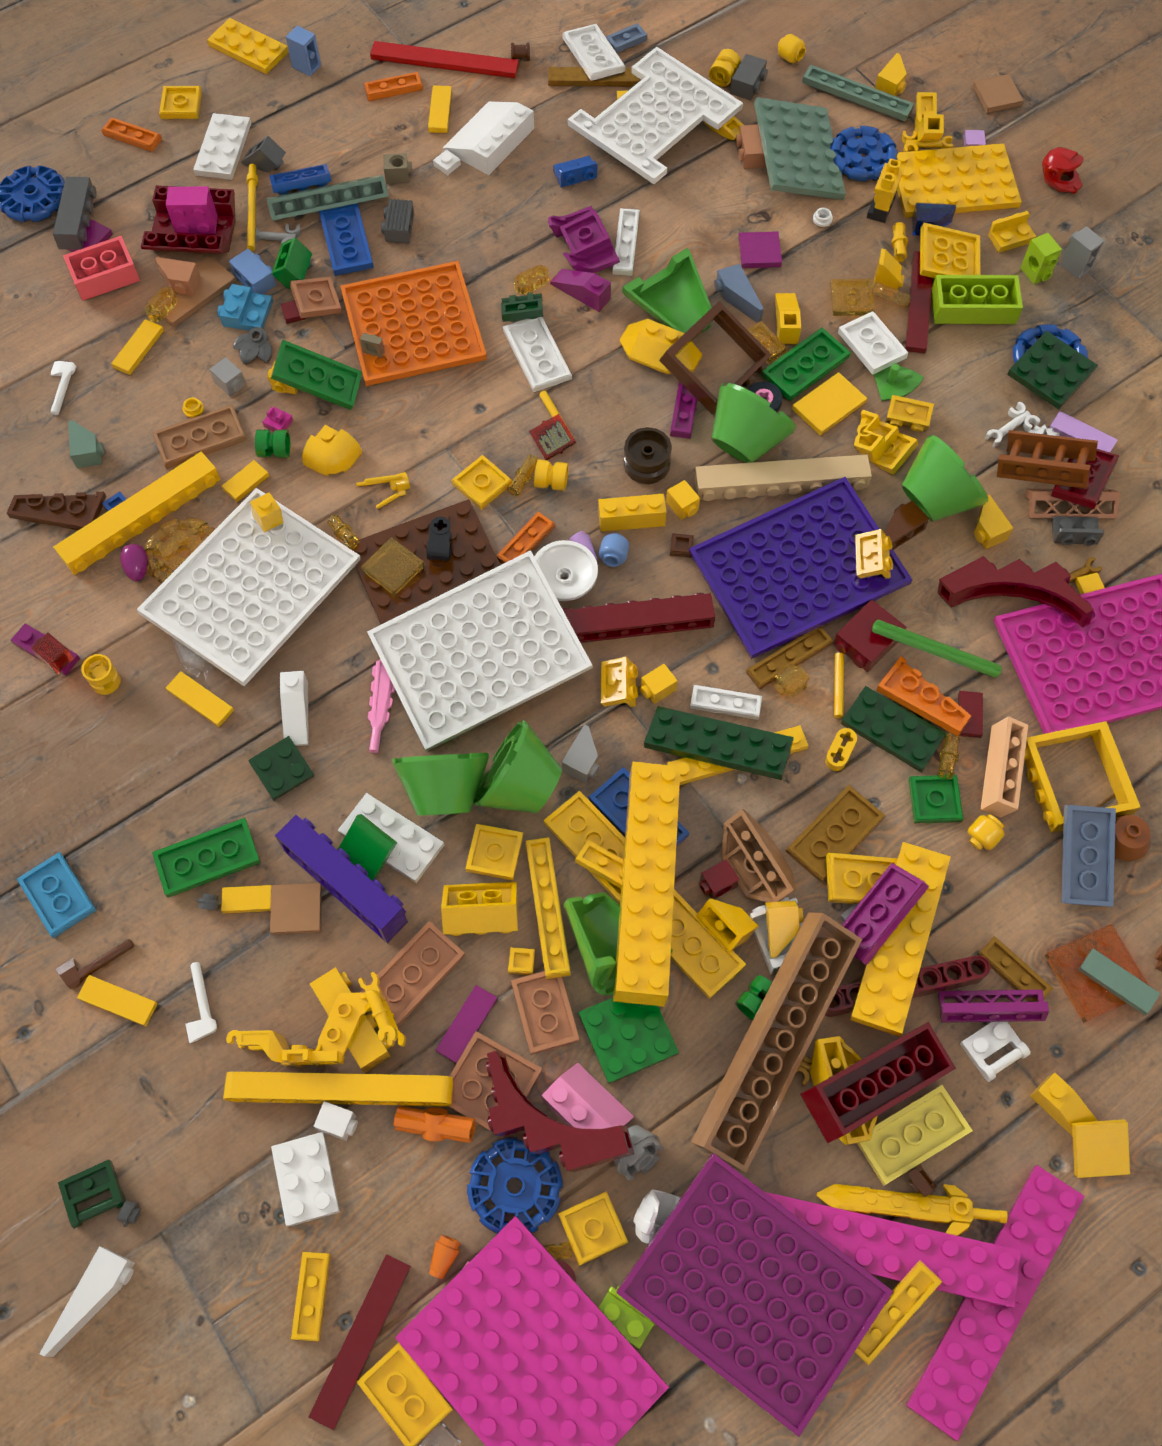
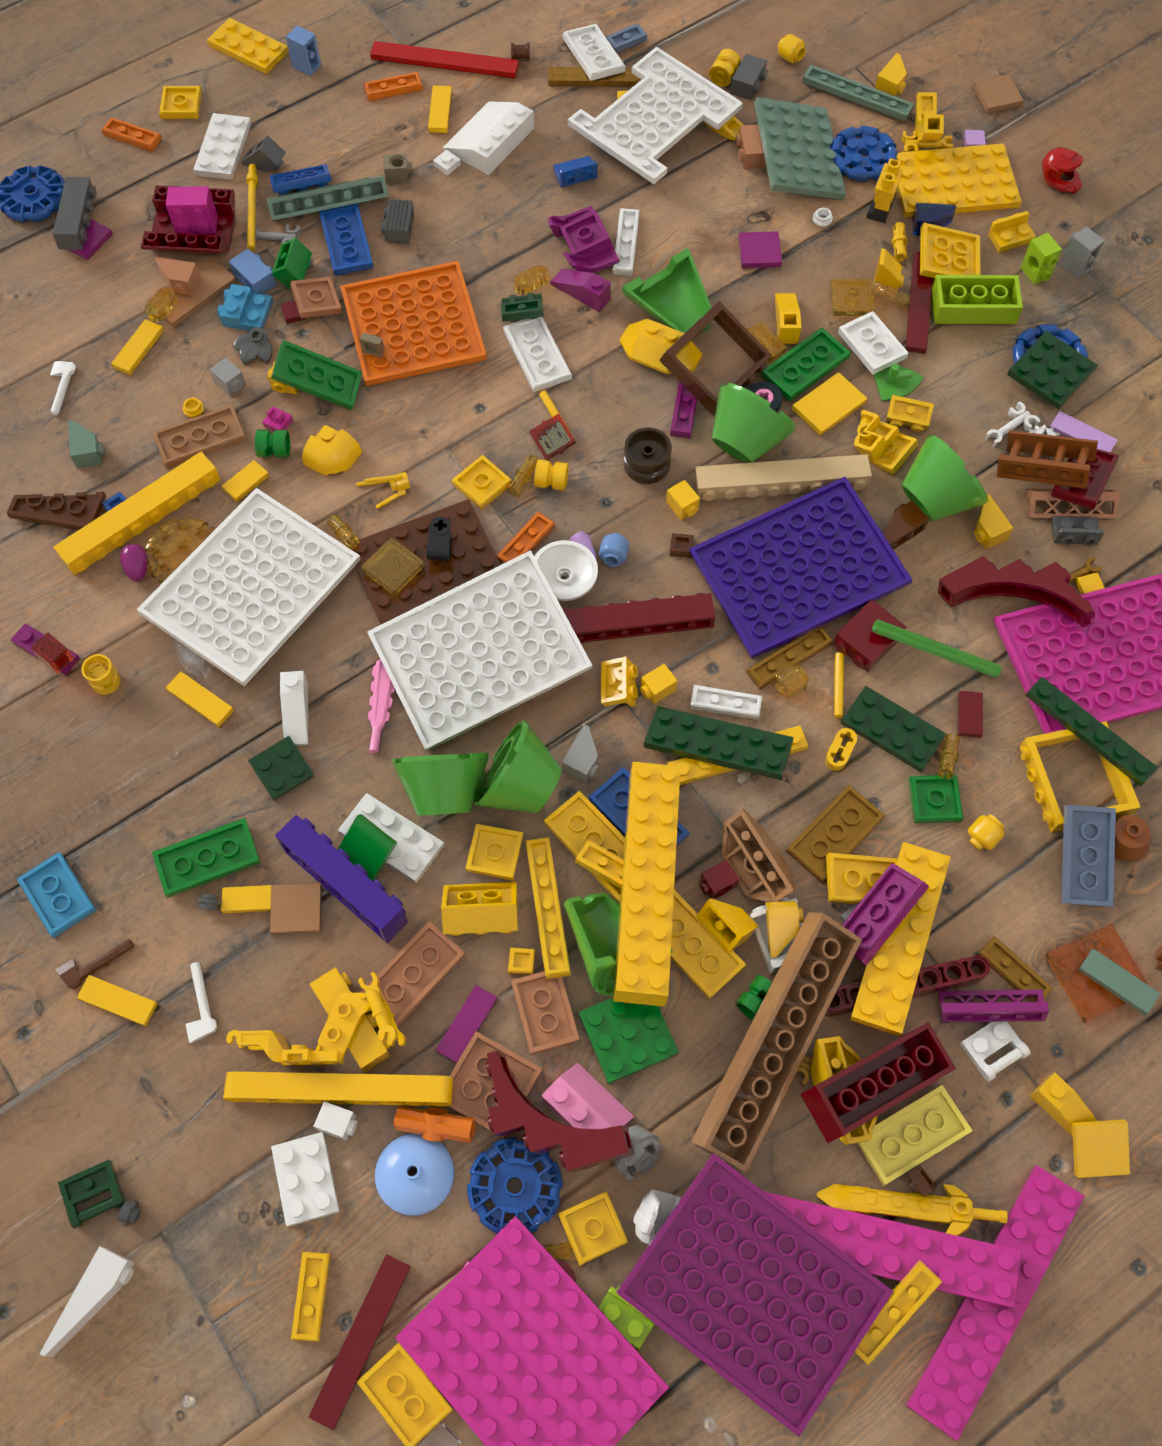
(101, 268): coral brick -> none
(266, 512): yellow brick -> none
(416, 1193): none -> light blue dish
(444, 1254): orange cone -> none
(632, 512): yellow brick -> none
(737, 291): sand blue slope -> none
(873, 554): yellow bracket -> none
(915, 693): orange wing -> none
(1004, 767): light nougat brick -> none
(1091, 731): none -> dark green plate

